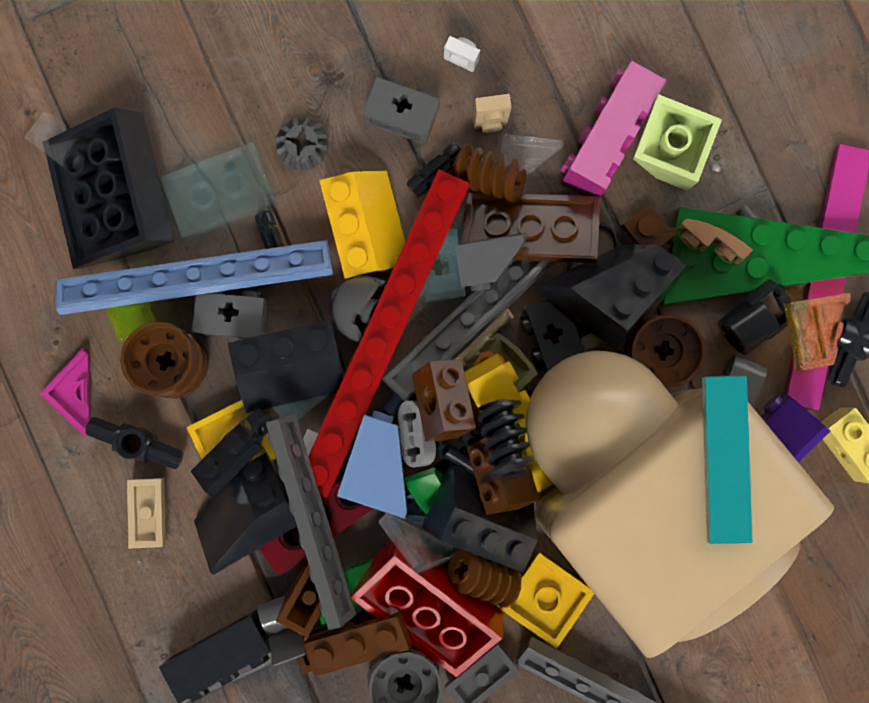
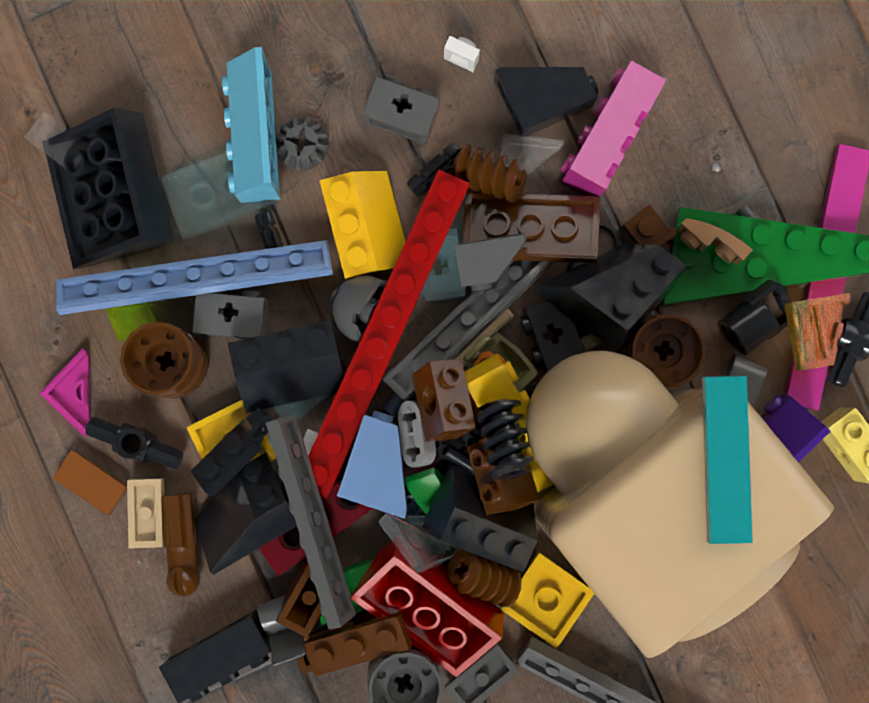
(90, 482): none -> dark orange tile
(180, 543): none -> reddish brown piece
(252, 128): none -> medium azure slope
(491, 113): tan plate -> none
(544, 95): none -> black slope
(676, 142): yellowish green slope -> none

